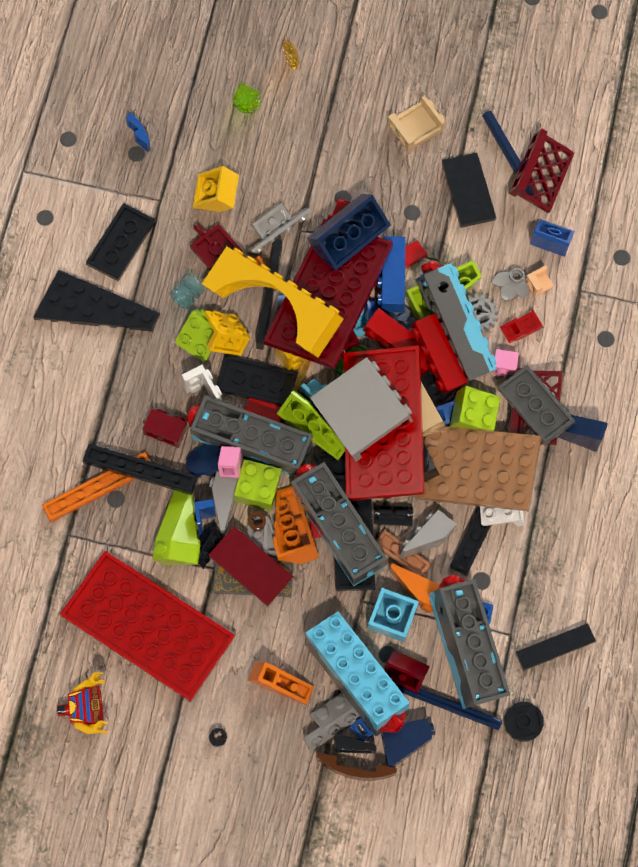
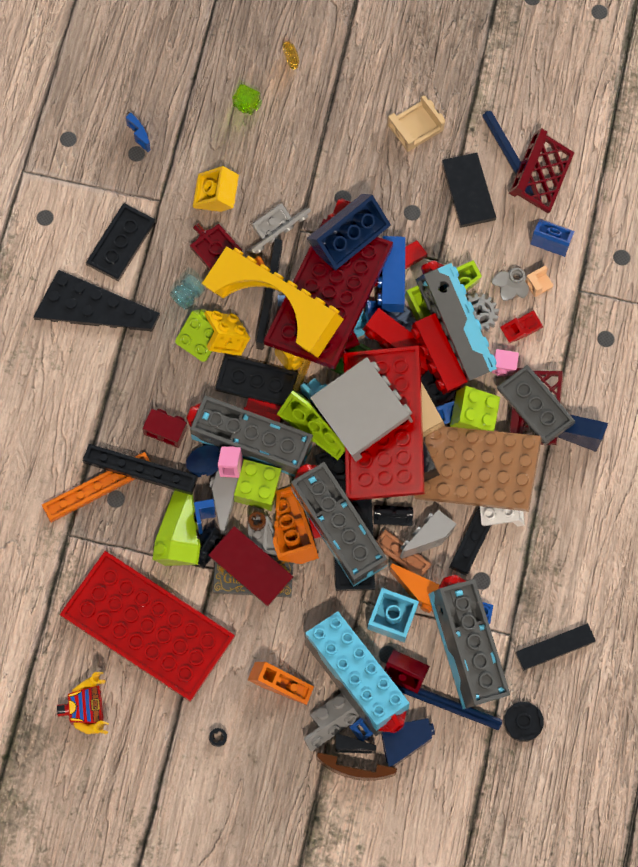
(196, 378): white bracket -> none

